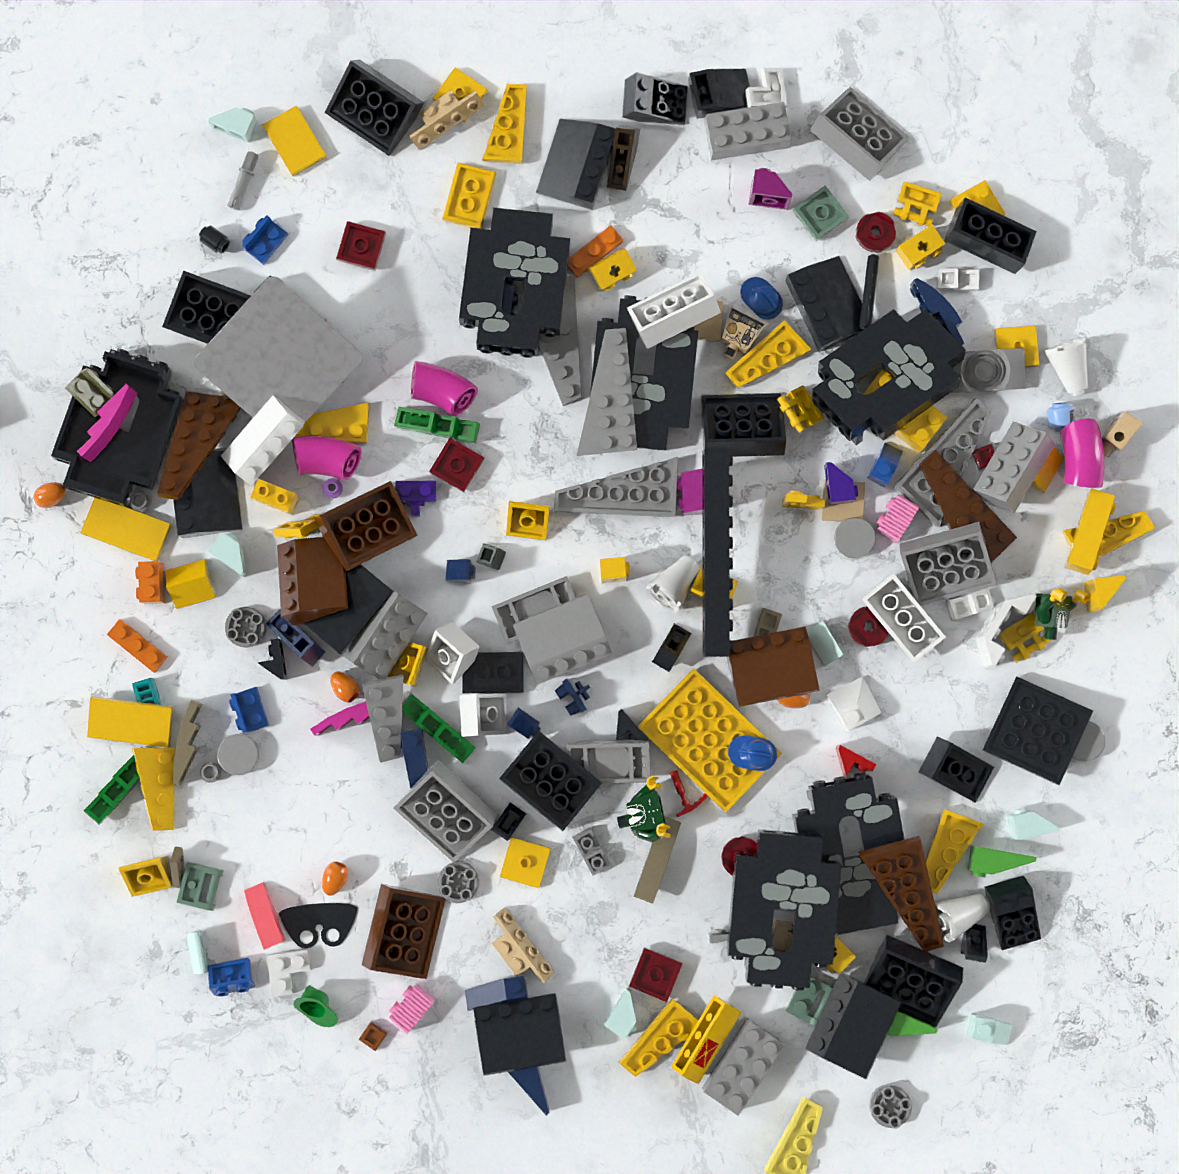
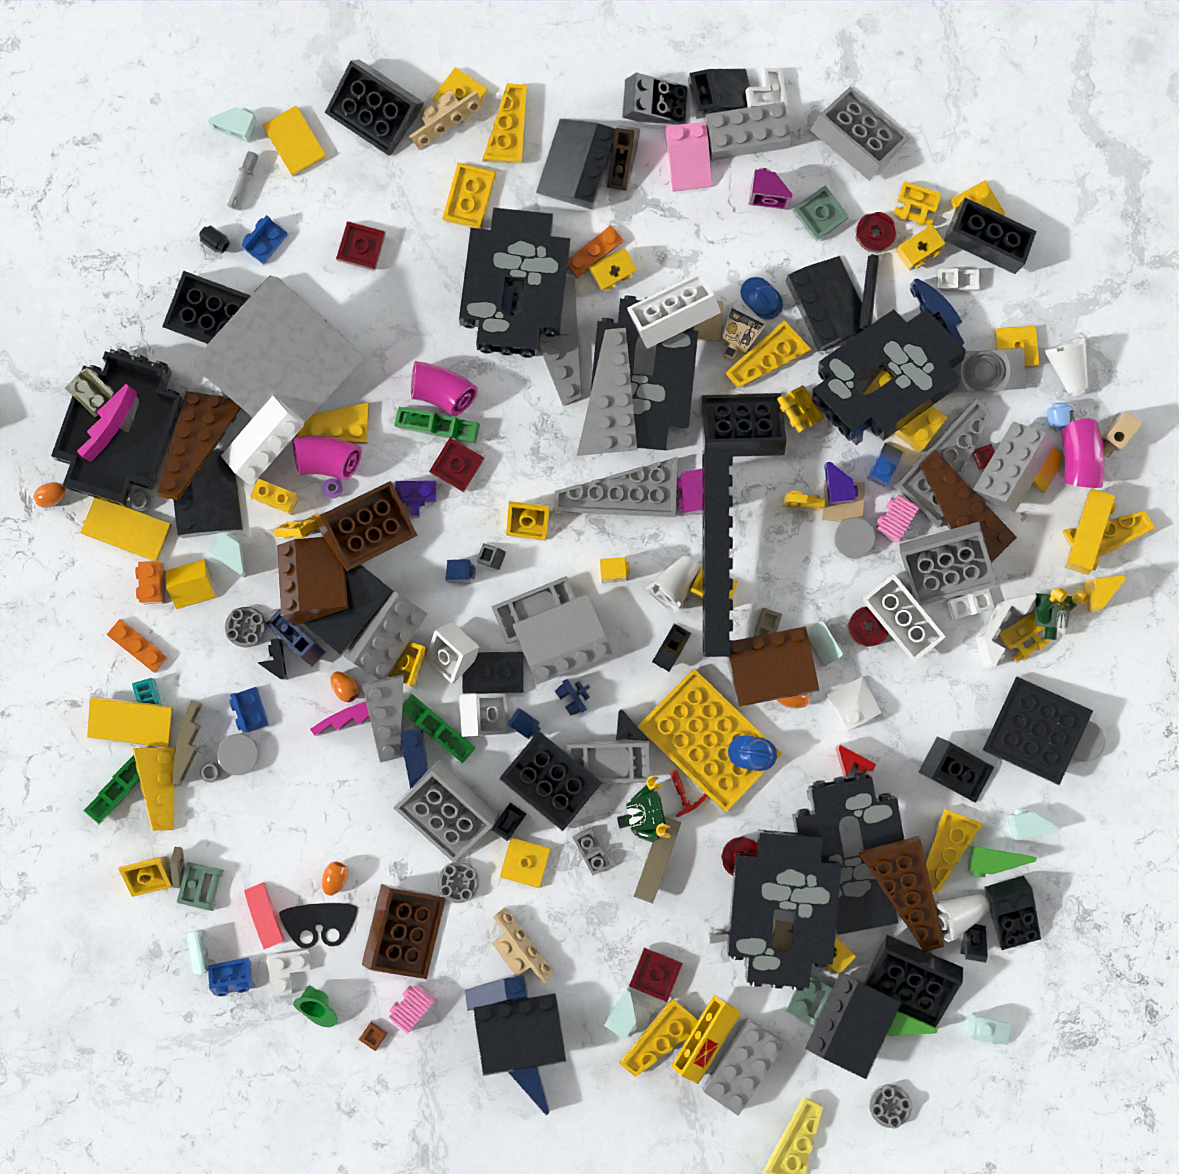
(688, 156): none -> bright pink slope

